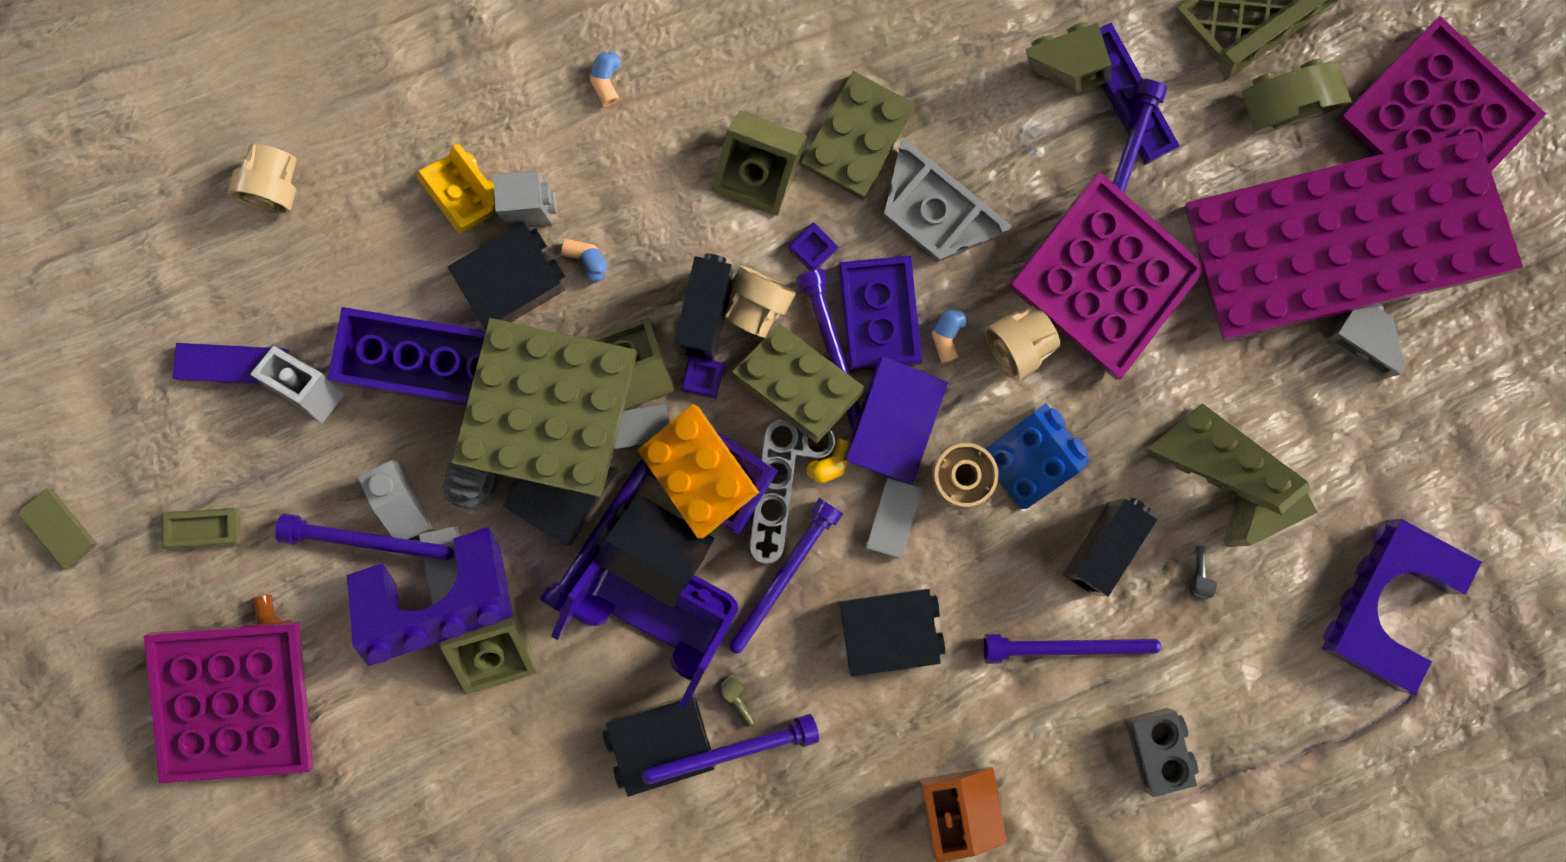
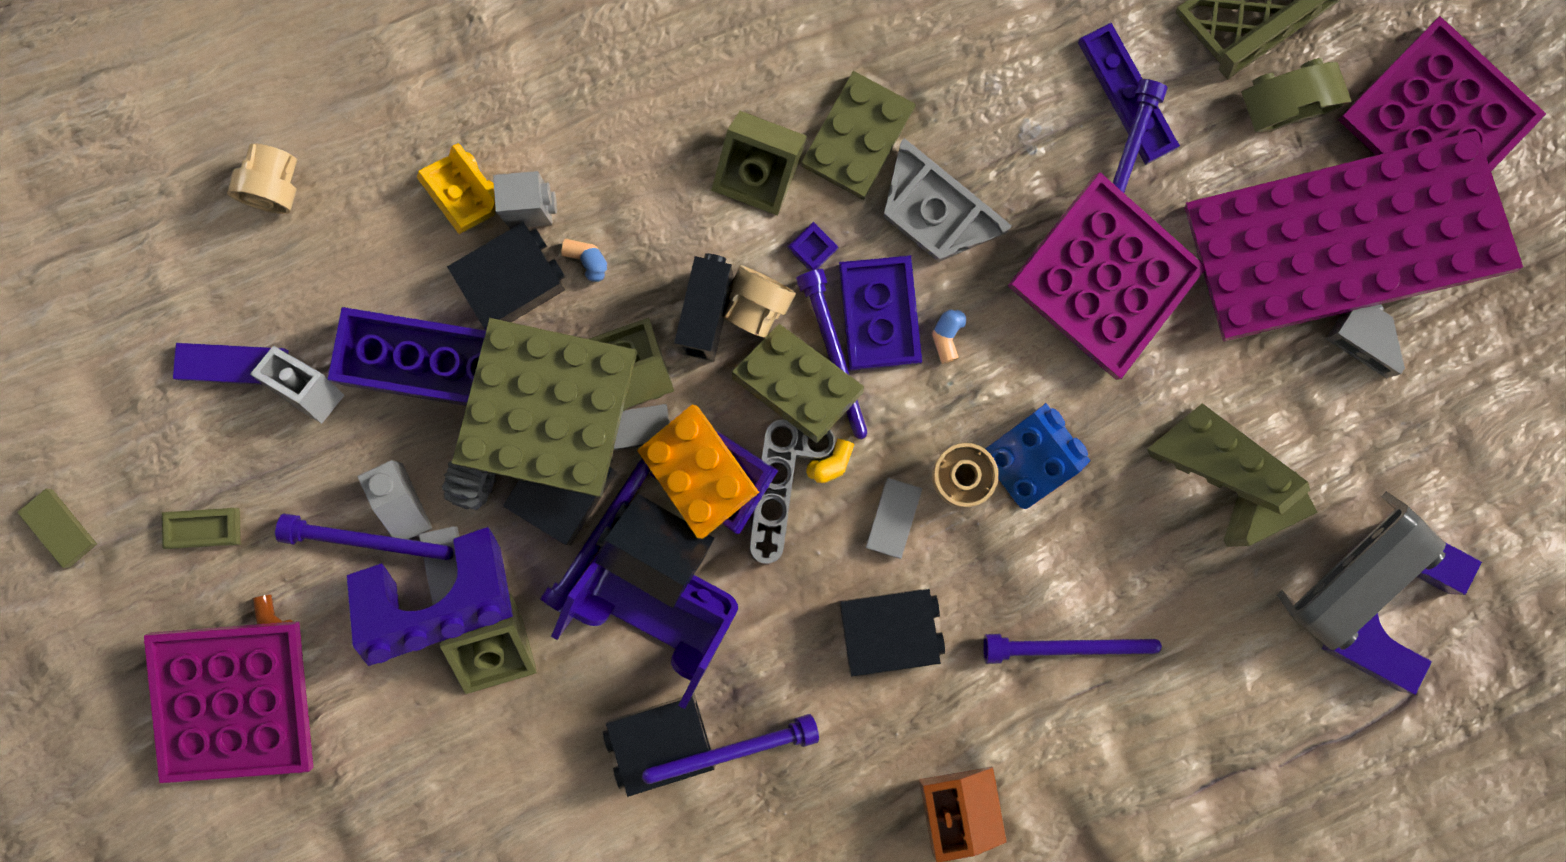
(600, 77): arm -> none
(702, 377): dark purple tile -> none
(731, 689): olive hand -> none
(822, 517): dark purple piece -> none
(895, 420): dark purple tile -> none
(1022, 341): tan piece -> none
(1072, 60): olive slope -> none
(1110, 546): black brick -> none
(1152, 755): dark grey brick -> none
(1202, 586): dark grey hand -> none
(1367, 577): none -> dark grey windscreen

